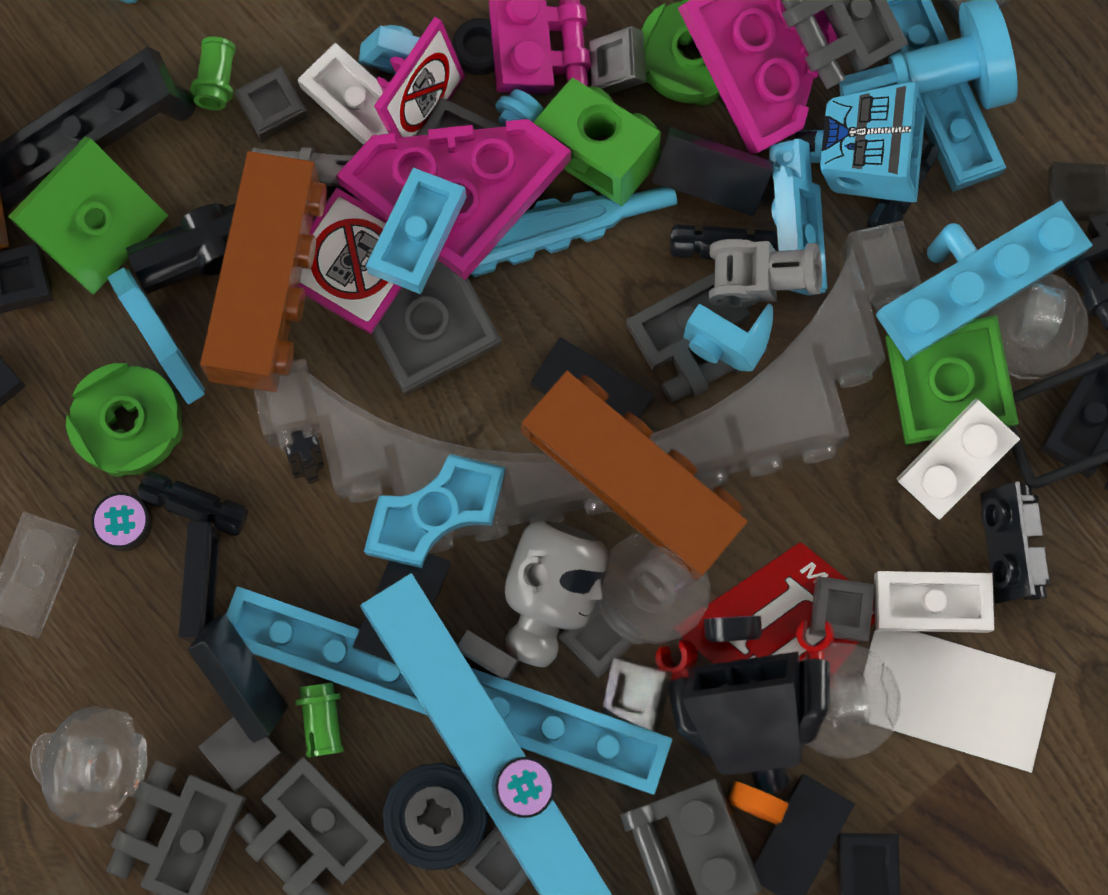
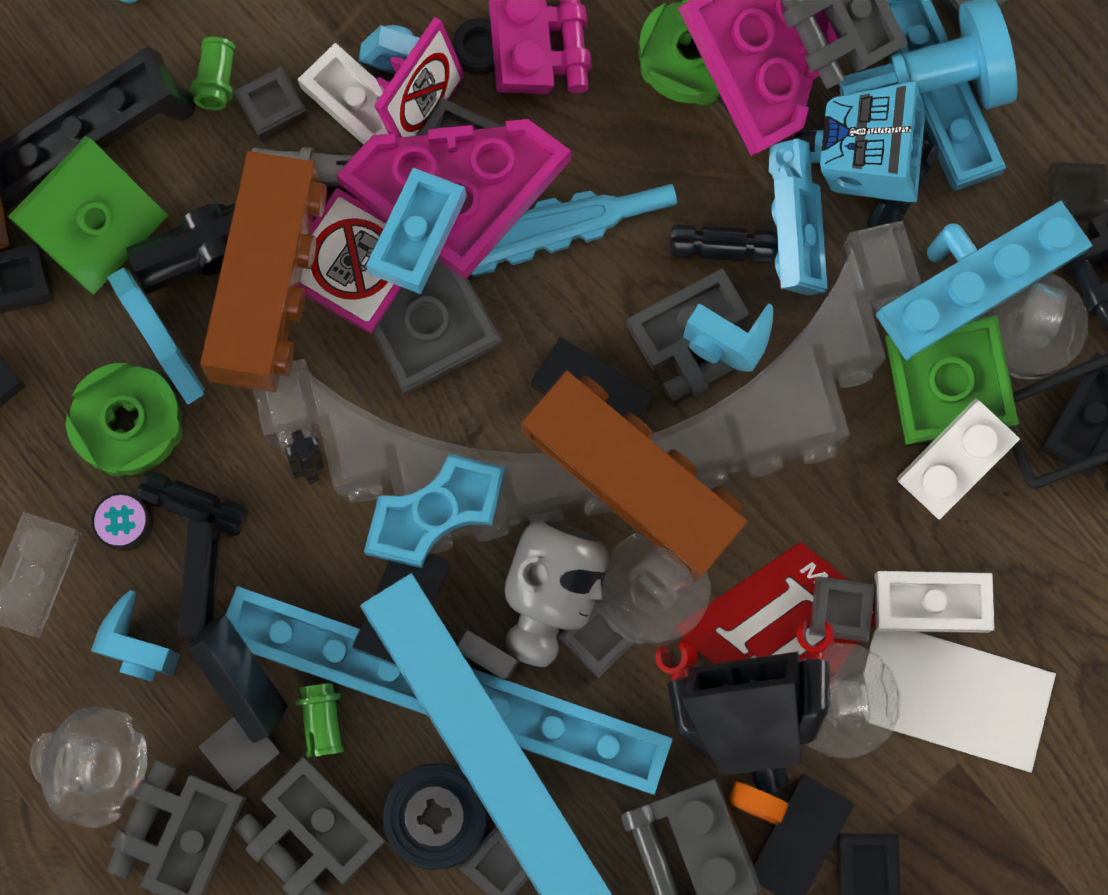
(137, 657): none -> medium azure plate
(518, 107): medium azure plate -> none
(523, 787): tile -> none
(610, 165): bright green brick -> none
(618, 60): flat silver tile -> none
(636, 693): clear smoke tile -> none
(712, 171): black tile -> none
(732, 628): black tile -> none
(755, 272): light grey connector -> none
(1009, 519): black hinge -> none

